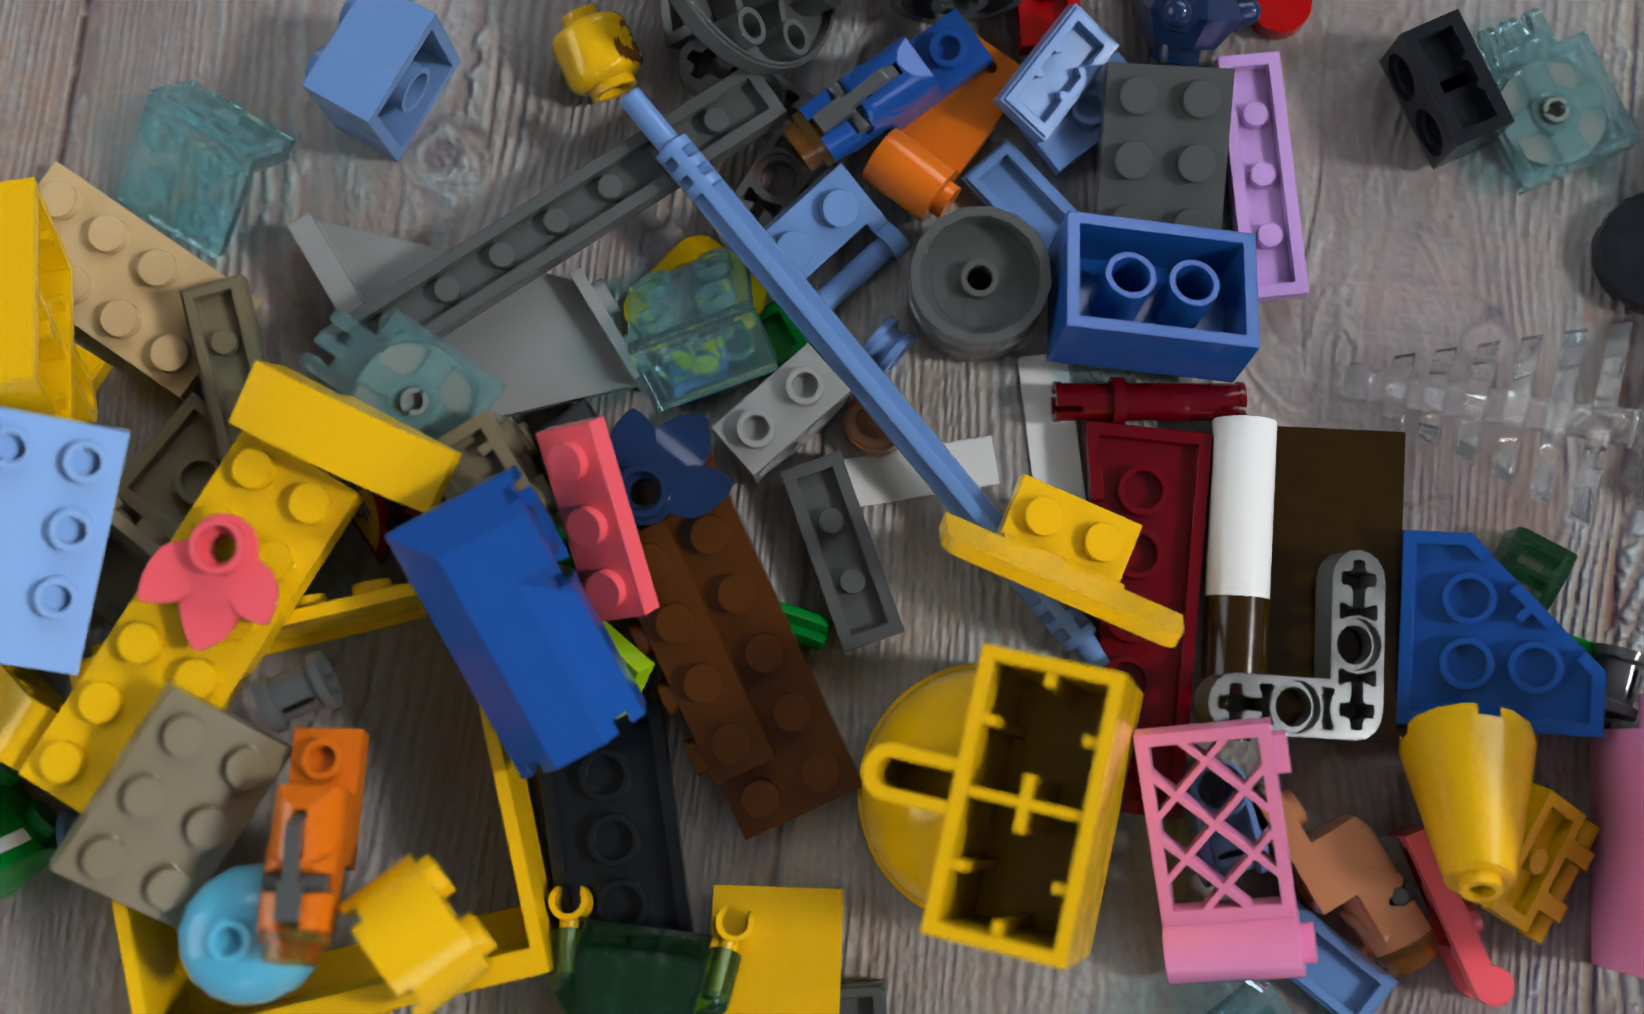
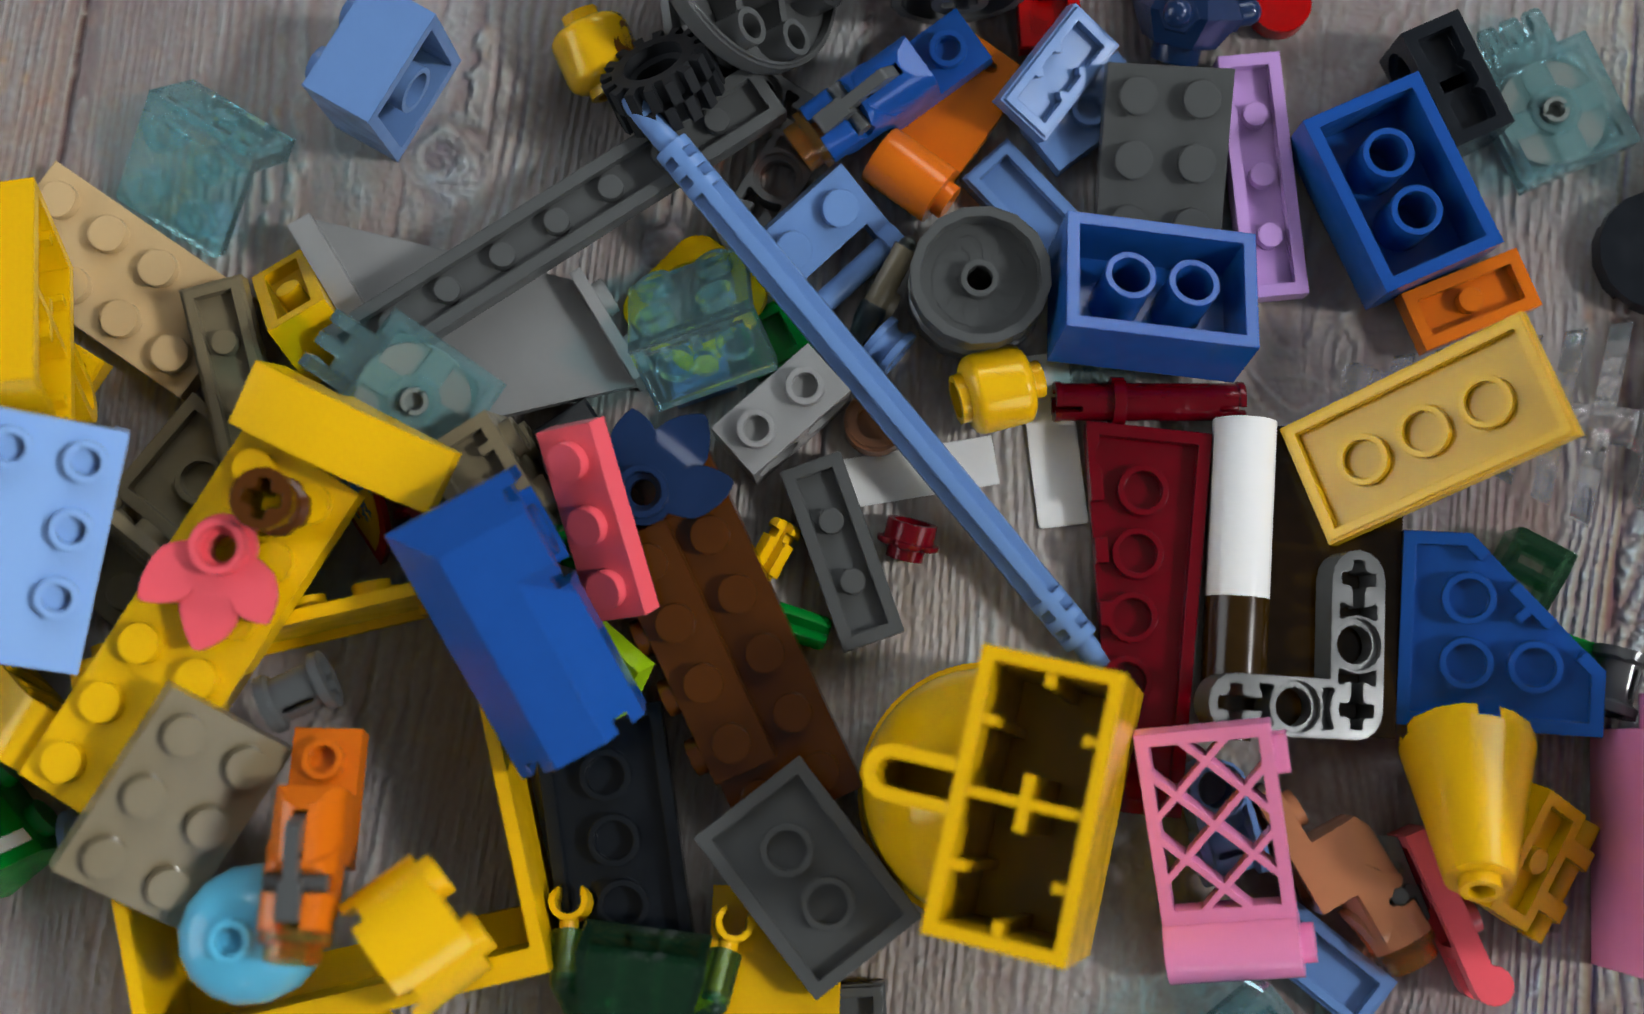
(262, 482): none -> reddish brown bush
(294, 308): none -> yellow slope
(667, 72): none -> black tyre
(775, 546): none -> yellow piece
(807, 877): none -> dark grey plate
(883, 296): none -> dark tan piece
(908, 538): none -> dark red plate
(997, 389): none -> yellow head
(1066, 553): yellow plate -> none
(1392, 190): none -> blue brick
(1431, 430): none -> yellow tile
(1467, 301): none -> orange plate

